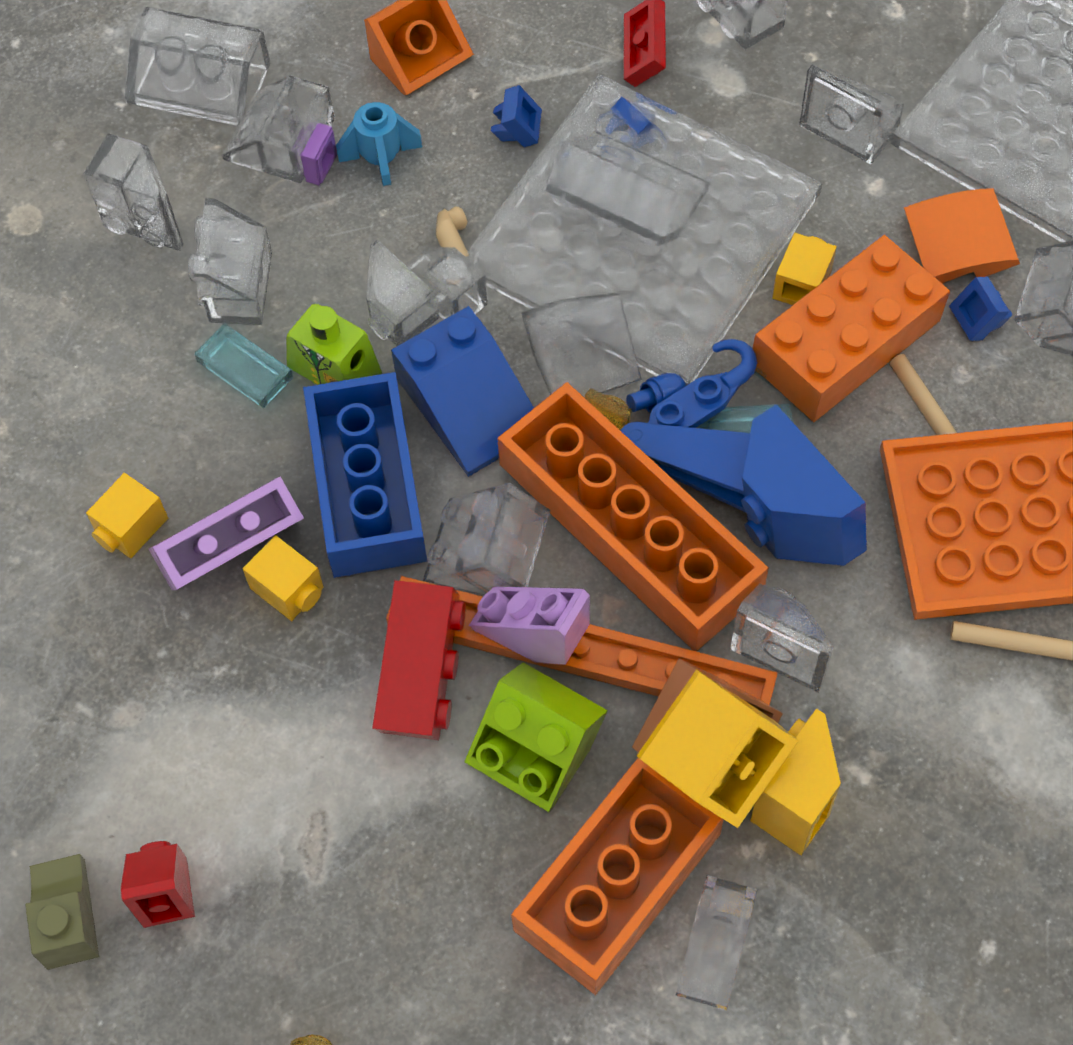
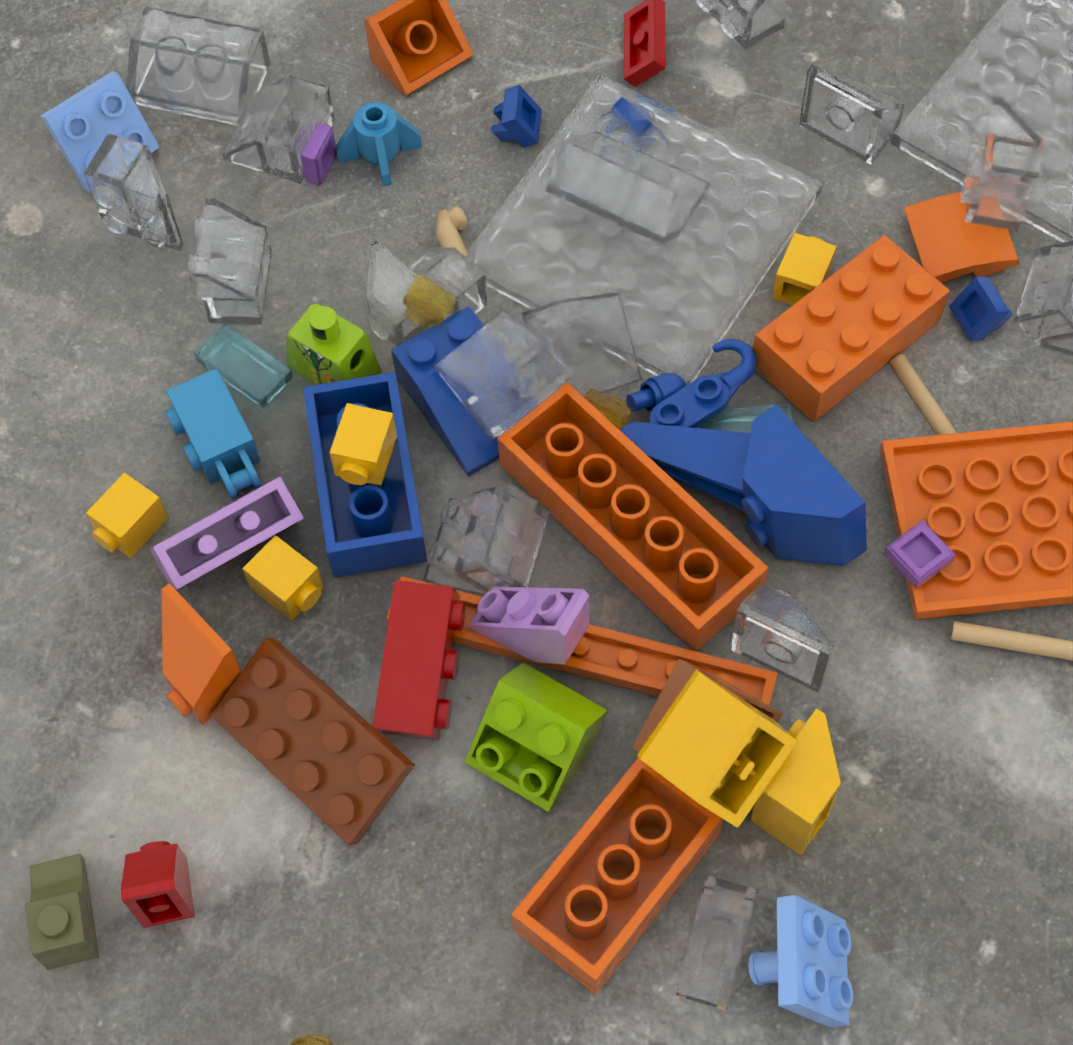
(87, 118): none -> light blue plate
(193, 659): none -> orange slope
(215, 432): none -> dark azure brick
(312, 741): none -> dark orange plate
(363, 445): none -> yellow brick
(427, 302): none -> clear yellow plate
(503, 372): none -> clear slope
(808, 962): none -> light blue plate
(919, 554): none -> medium lavender tile
(1001, 168): none -> clear slope

